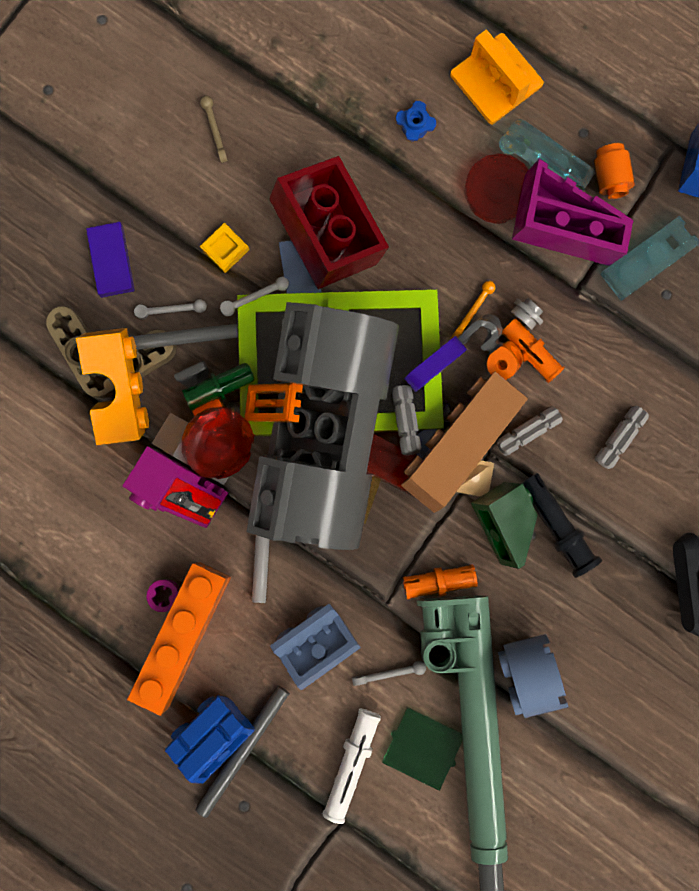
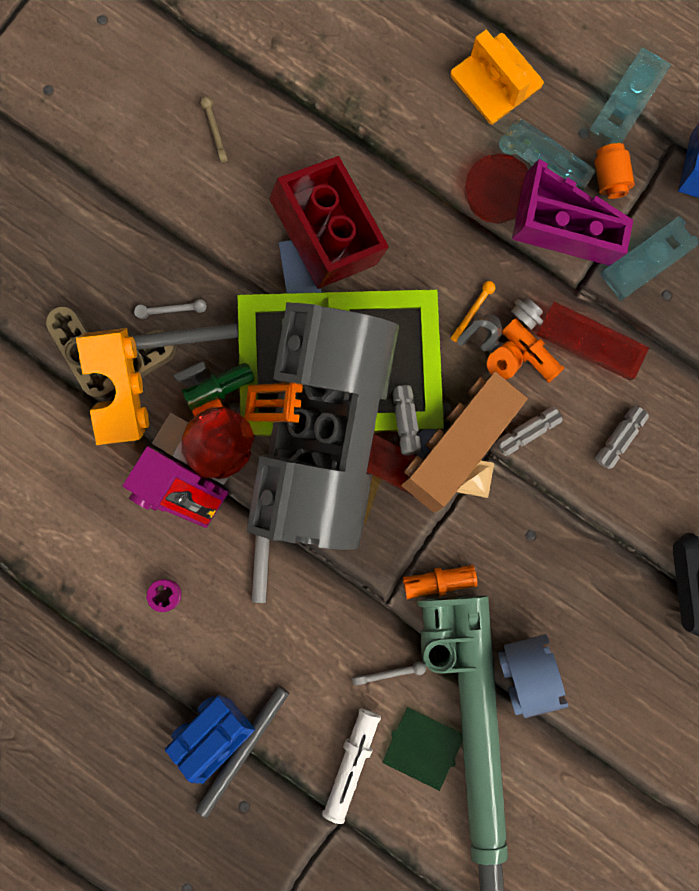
(110, 259): dark purple tile -> none
(179, 638): orange brick -> none
(224, 247): yellow tile -> none
(228, 307): light grey hinge -> none
(315, 645): sand blue bracket -> none
(410, 129): blue plate -> none
(435, 363): dark purple beam -> none
(507, 521): dark green slope -> none
(567, 538): black pin -> none
(592, 341): none -> clear red plate
(631, 95): none -> clear light blue plate

